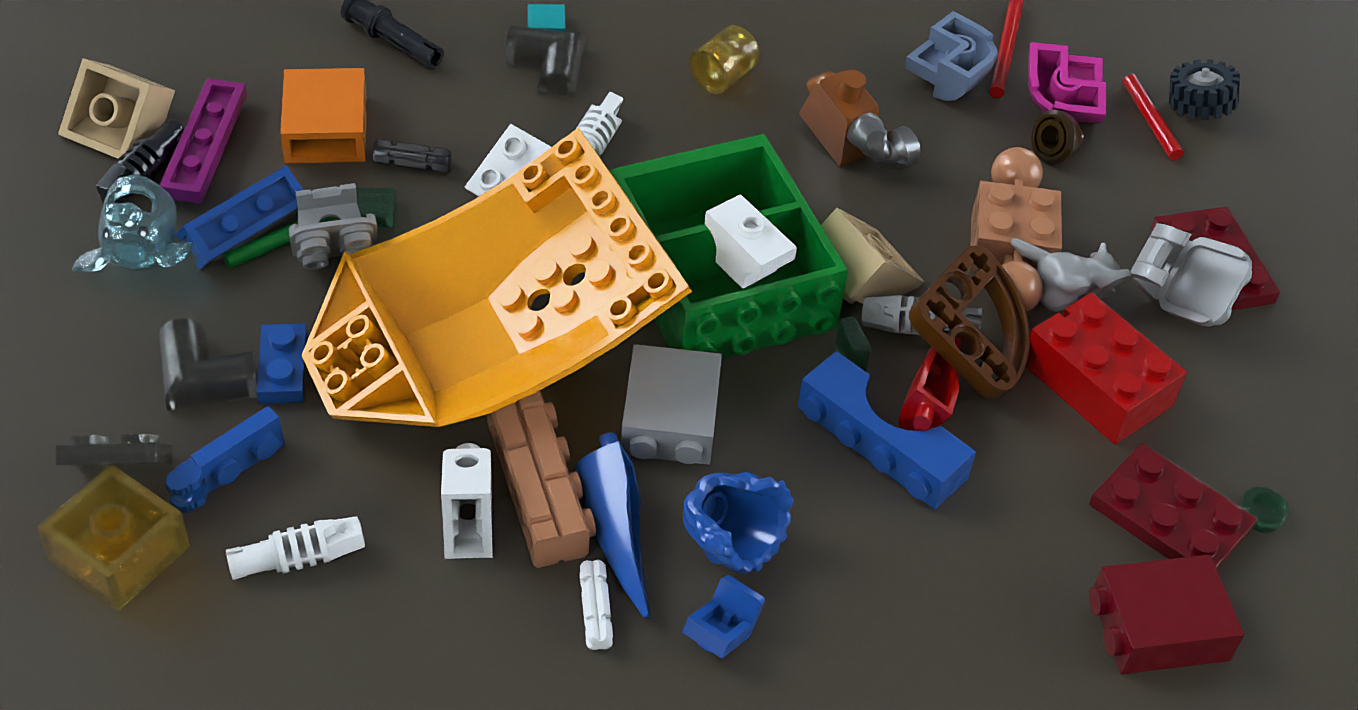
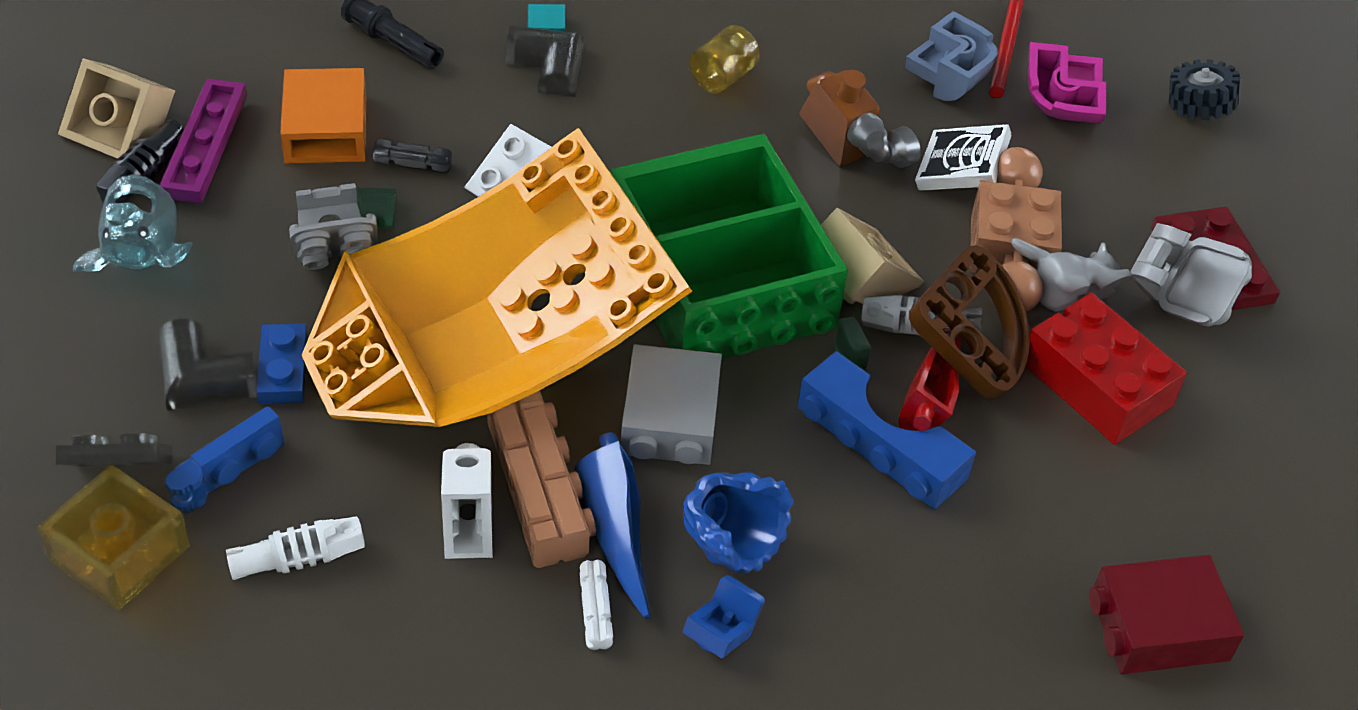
(241, 216): blue container -> none
(261, 245): green bar -> none
(601, 122): white hinge -> none
(747, 241): white brick -> none
(962, 157): none -> white tile
(1056, 137): dark brown brick -> none
(1152, 117): red bar -> none
(1171, 509): dark red plate -> none
(1266, 506): clear green tile -> none

